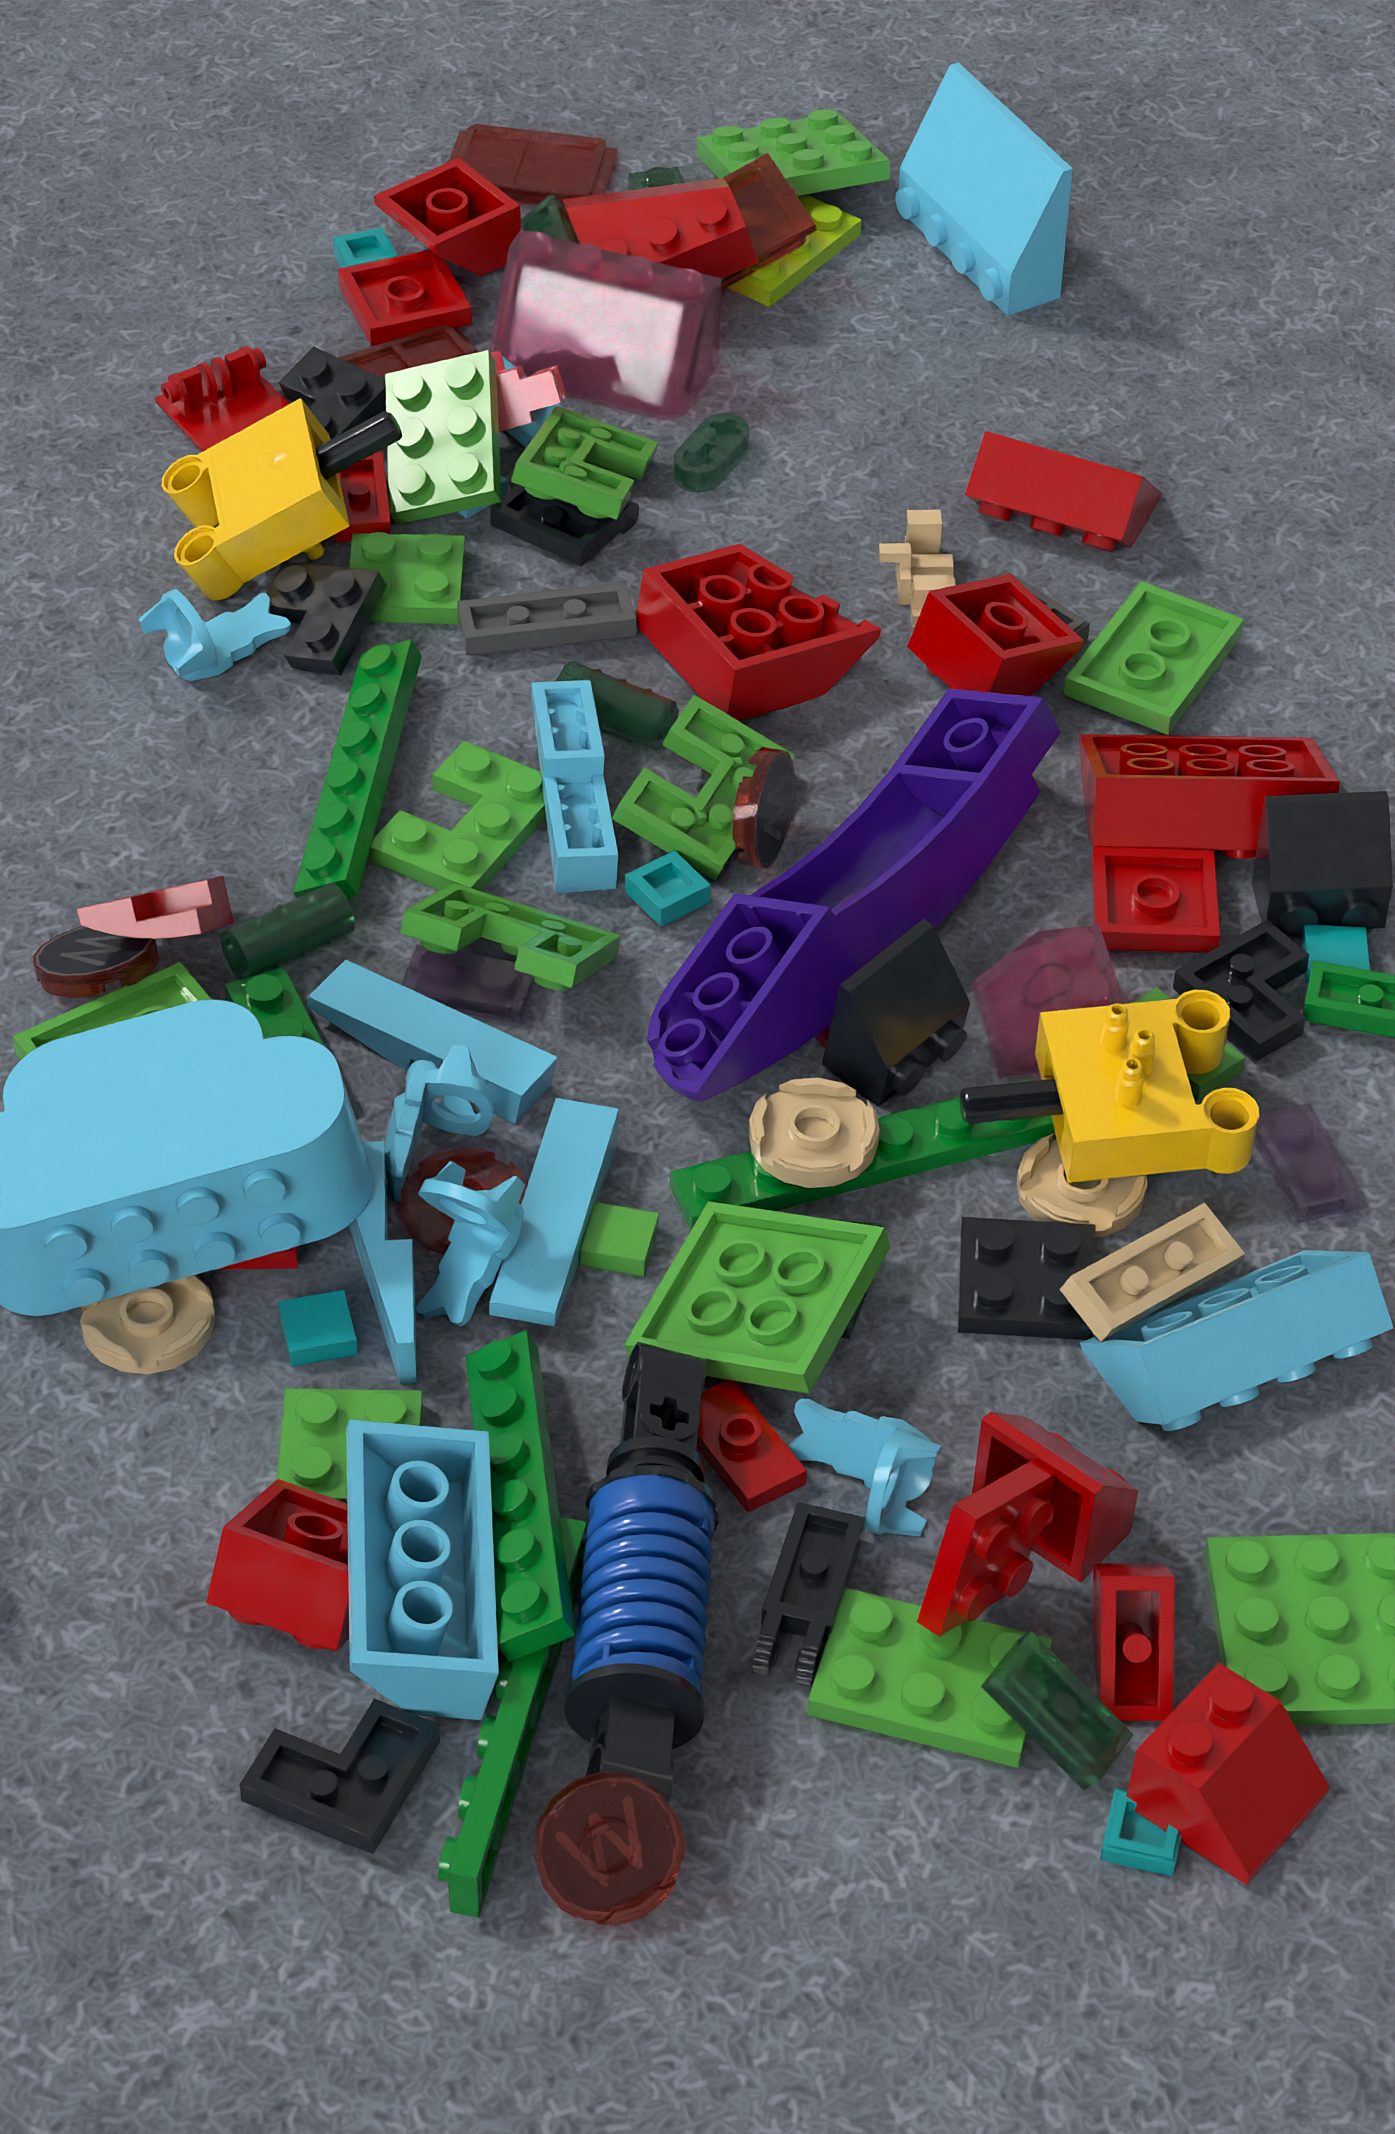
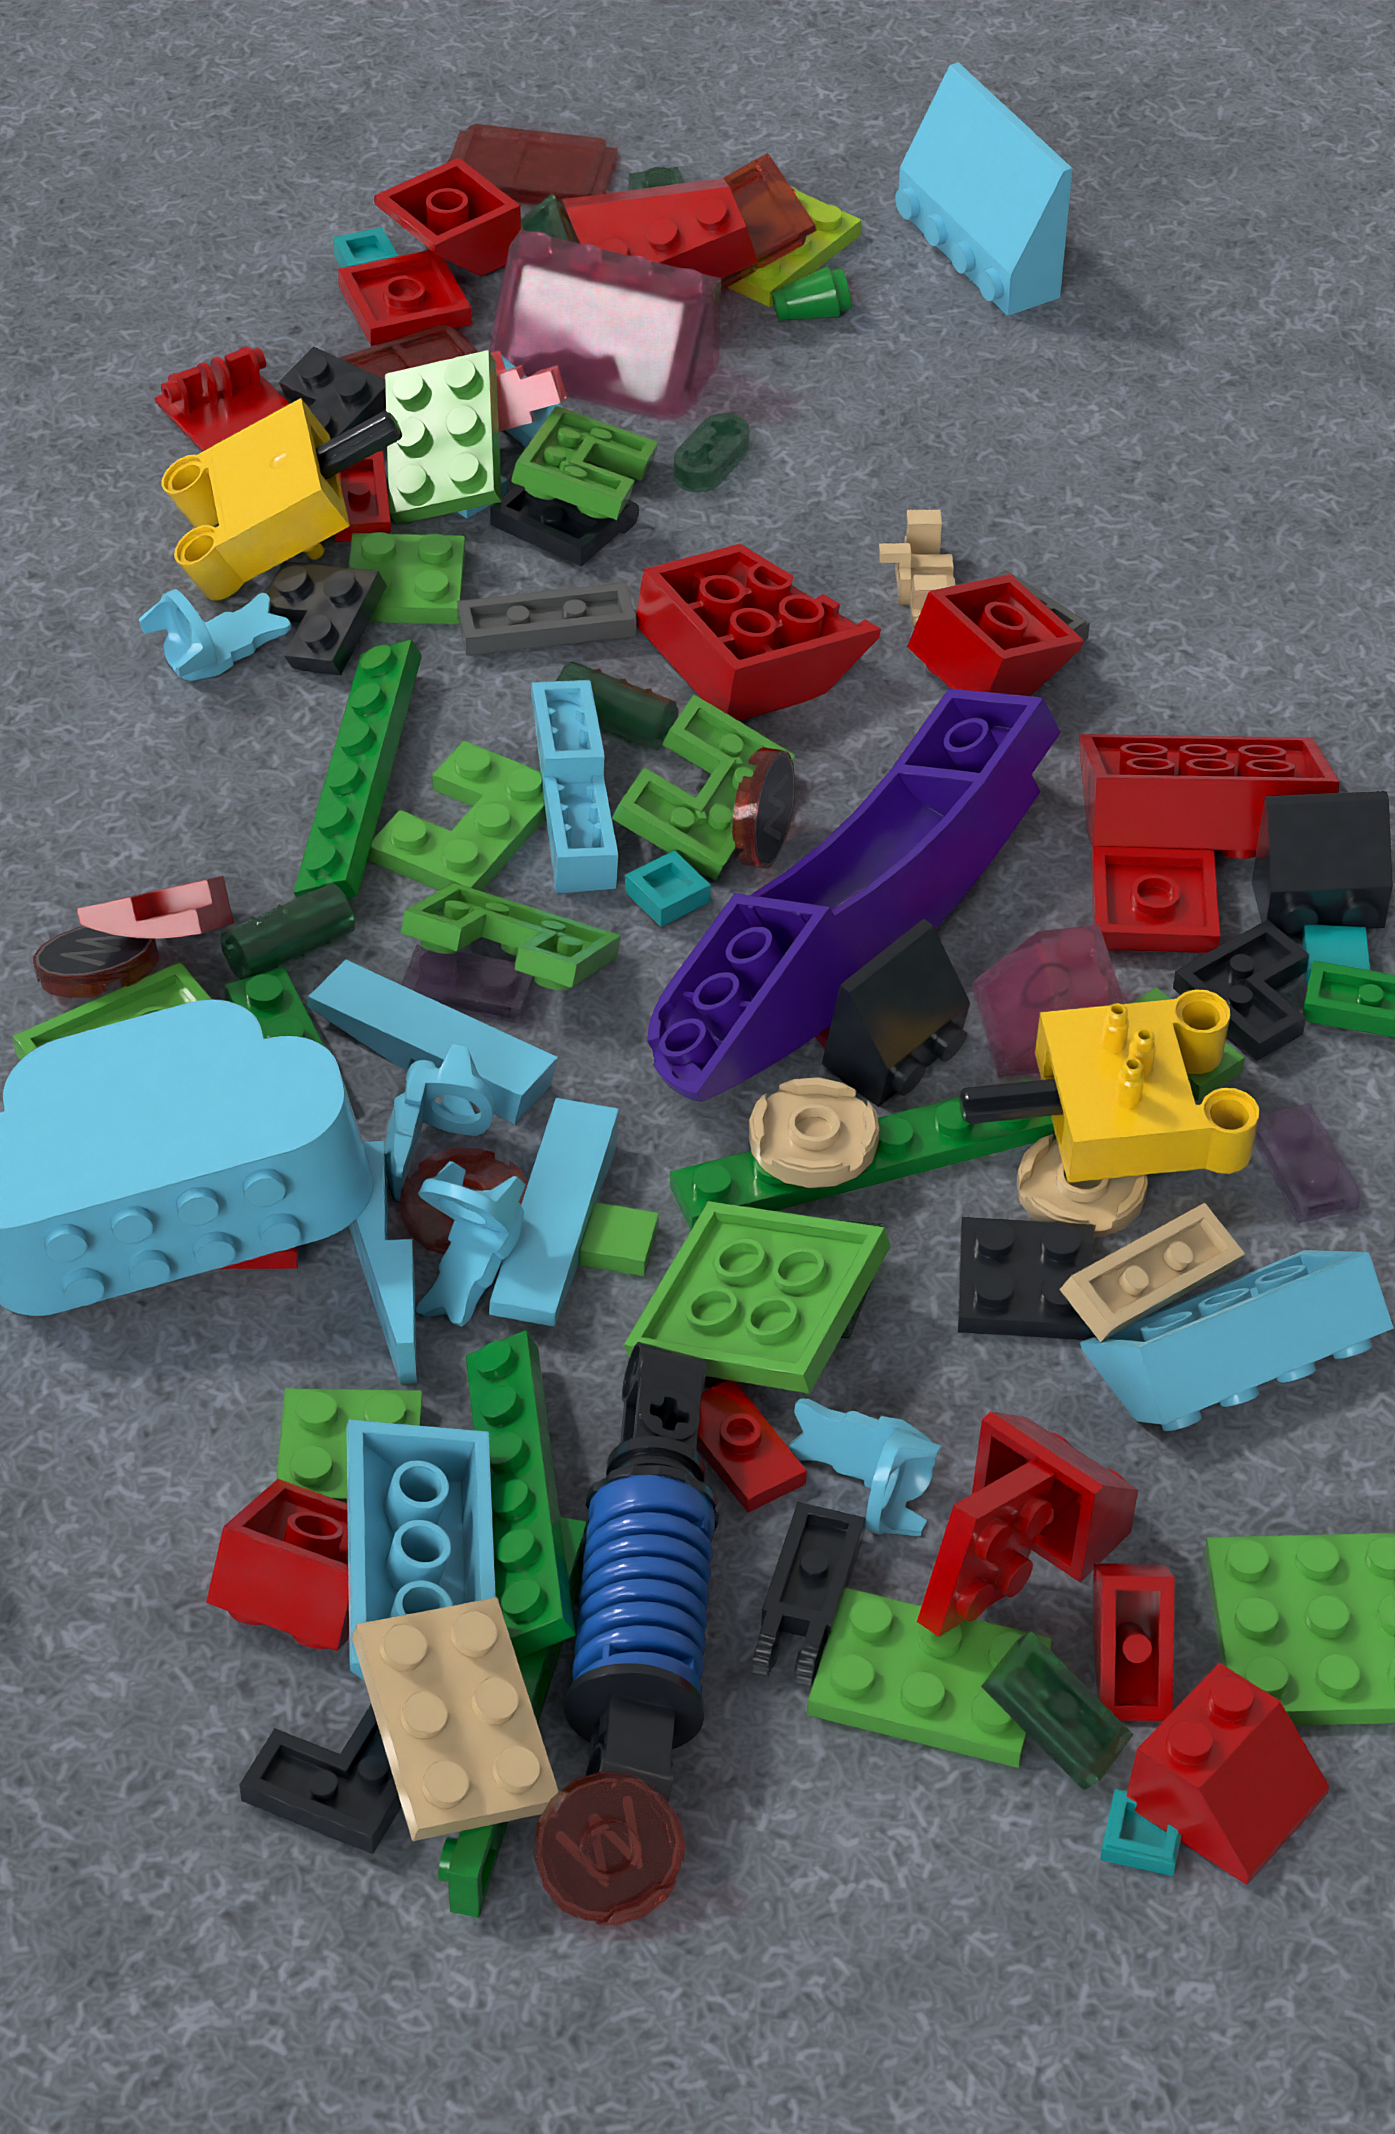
(150, 1334): tan tile -> none
(317, 1328): teal tile -> none
(455, 1718): none -> tan plate
(809, 152): bright green plate -> none
(813, 296): none -> green cone
(1060, 492): red slope -> none
(1153, 657): bright green plate -> none

